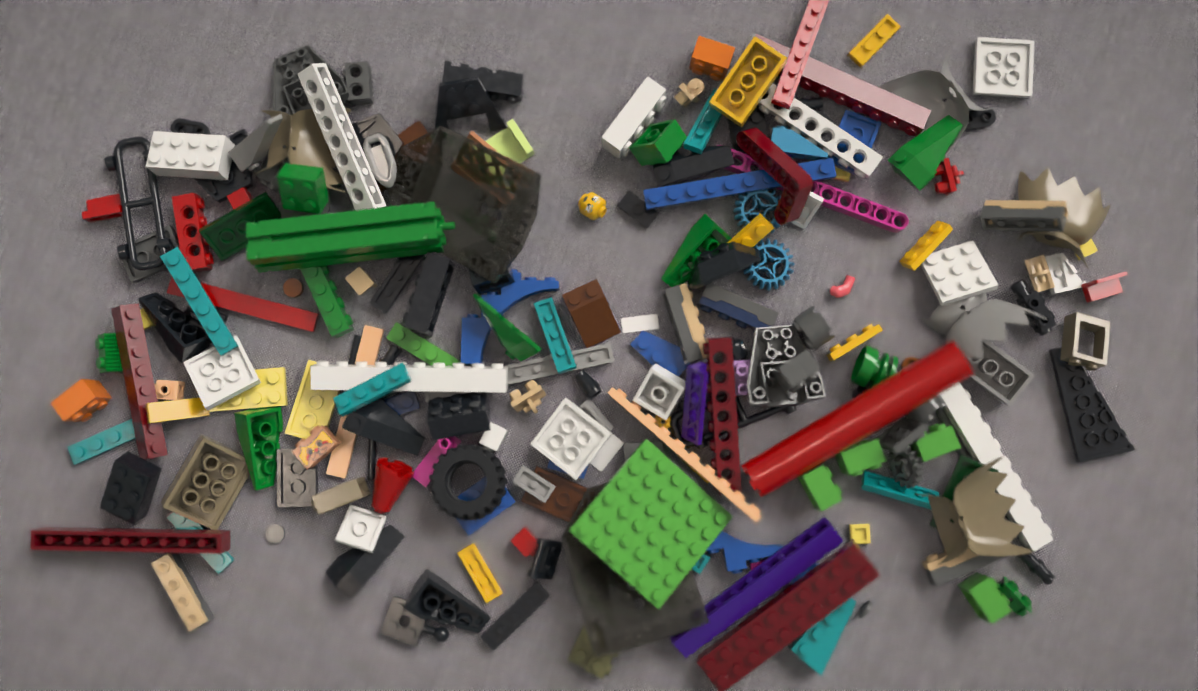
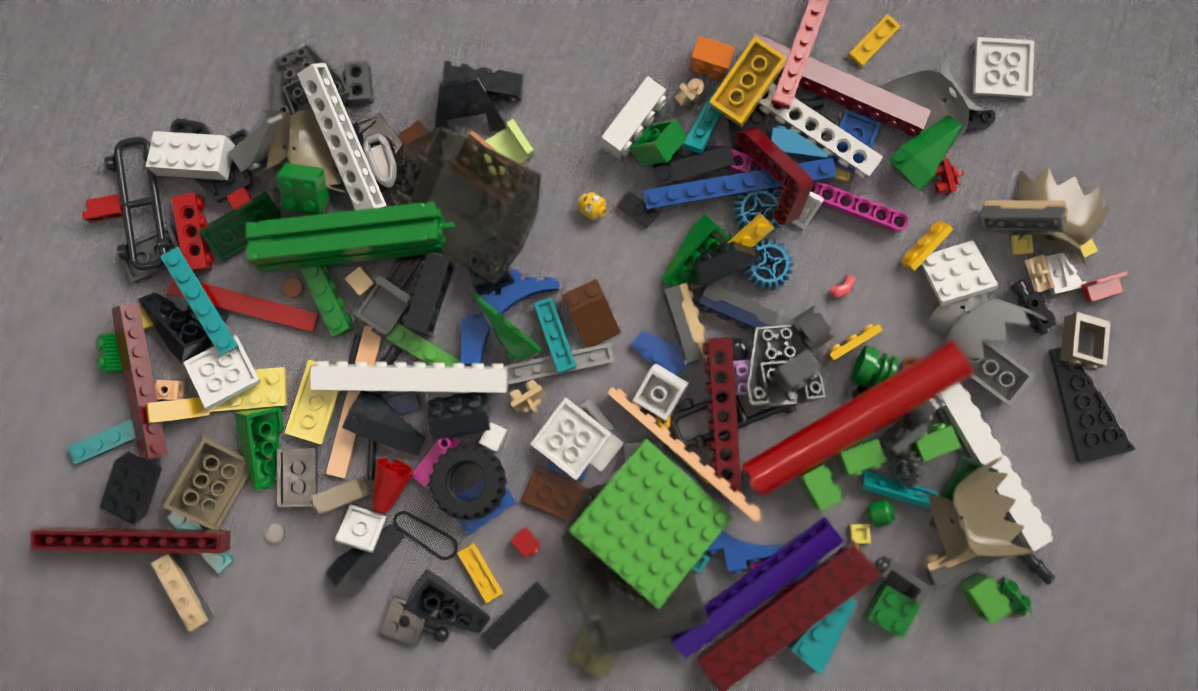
(81, 401): orange brick -> none
(316, 446): nougat brick -> none
(372, 389): teal plate -> none
(383, 307): none -> dark grey panel
(422, 544): none -> black piece
(534, 484): light grey plate -> none
(545, 559): black plate -> none
(589, 386): black cone -> none
(639, 323): white sticker -> none
(694, 402): dark purple fence -> none
(864, 610): dark grey piece -> none
(881, 513): none -> green head
(891, 610): none -> green brick
(918, 589): none -> dark grey panel
(1023, 246): none -> light yellow tile

